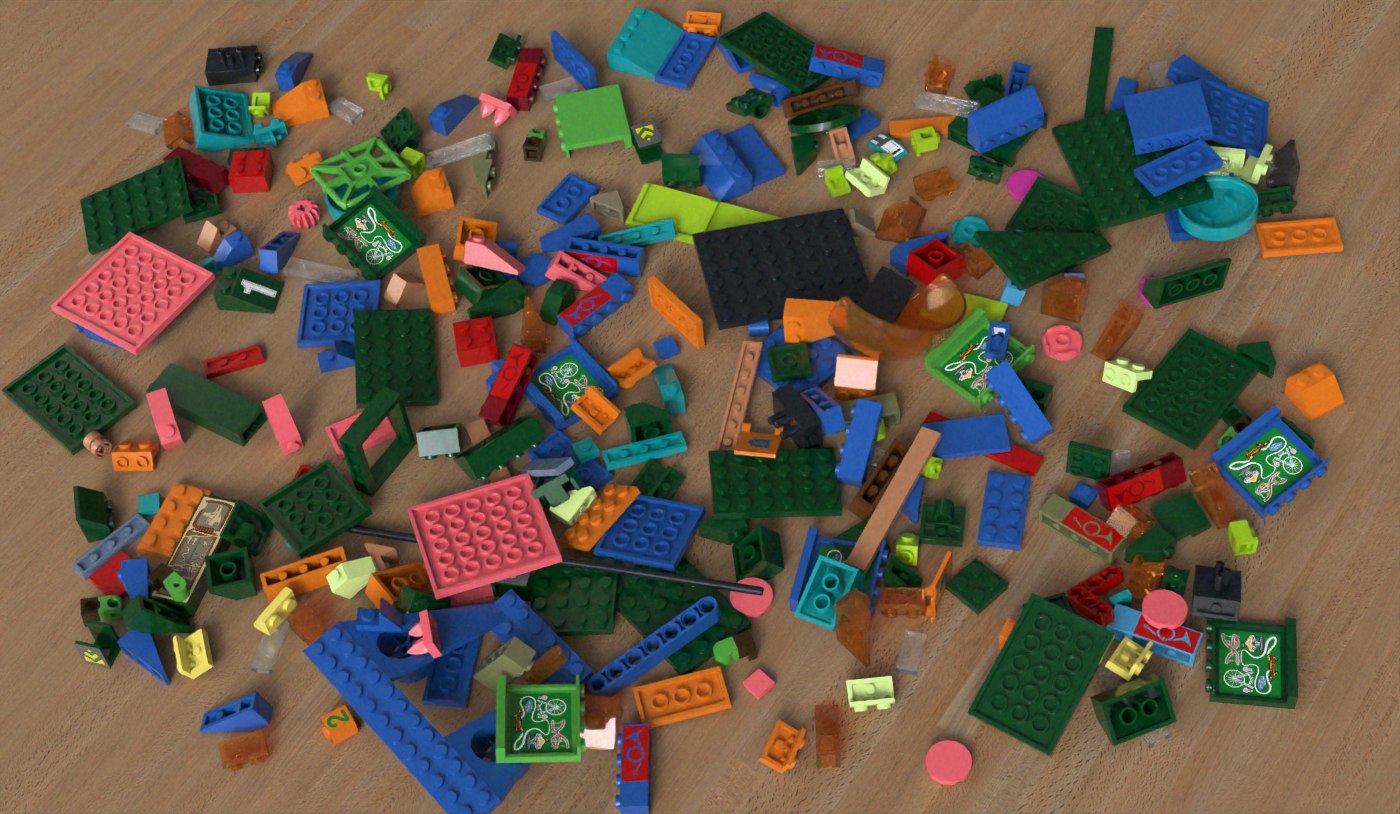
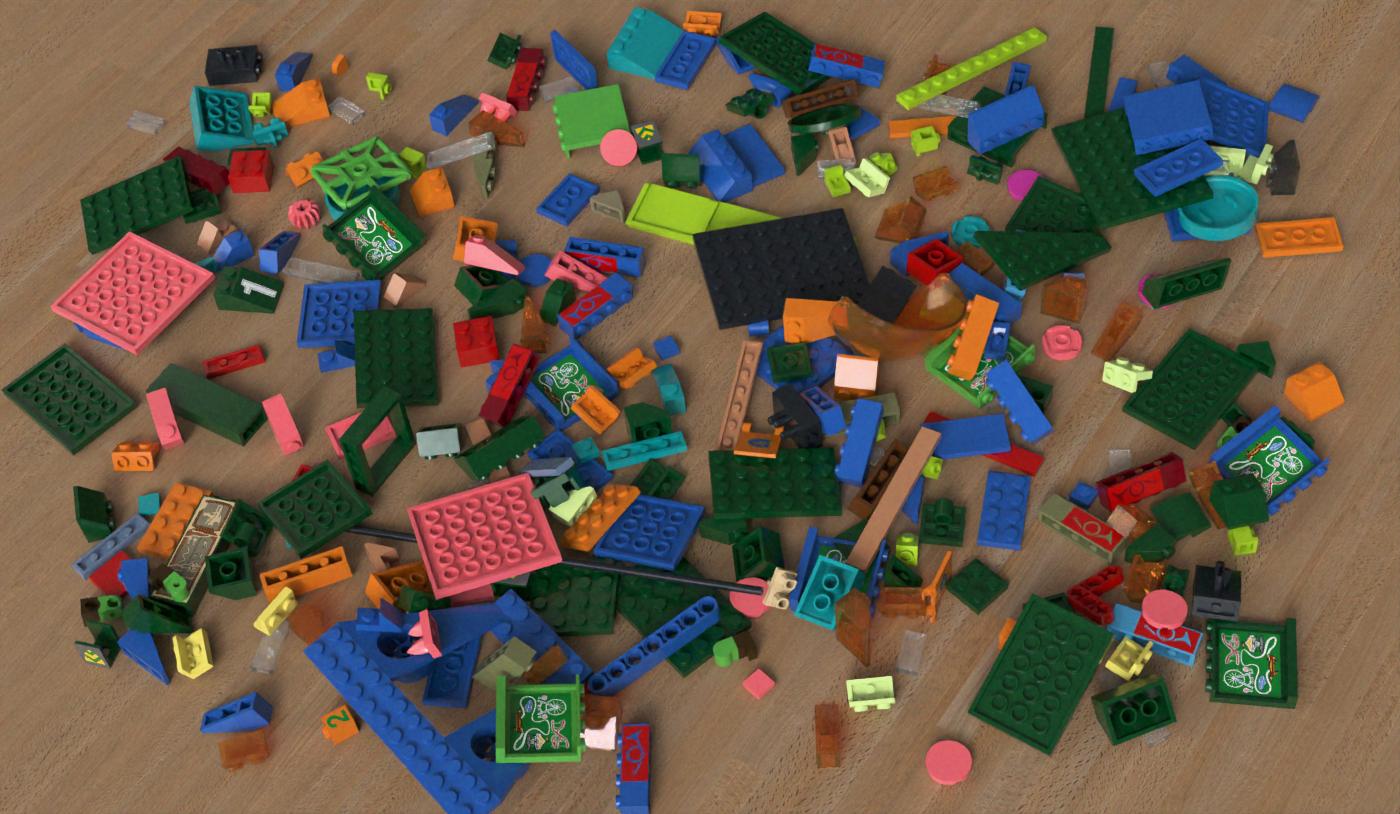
(97, 444): nougat wheel -> none
(178, 129): clear orange bracket -> none
(339, 65): none -> orange tile
(351, 576): yellowish green slope -> none
(402, 131): dark green plate -> none
(436, 279): orange brick -> none
(503, 132): none -> clear orange slope
(534, 145): dark brown leg -> none
(582, 227): blue slope -> none
(618, 148): none -> coral tile
(643, 234): teal plate -> none
(676, 312): orange plate -> none
(682, 697): orange plate -> none
(779, 588): none -> tan hips
(782, 747): orange bracket -> none
(860, 224): dark tan slope -> none
(885, 144): slope -> none
(971, 68): none -> lime plate
(972, 283): none -> blue brick
(972, 338): none -> orange brick
(991, 82): dark green hinge -> none
(1088, 461): dark green plate -> none
(1122, 598): teal tile -> none
(1239, 501): none -> dark green slope
(1275, 201): dark green bracket -> none
(1293, 102): none -> blue slope

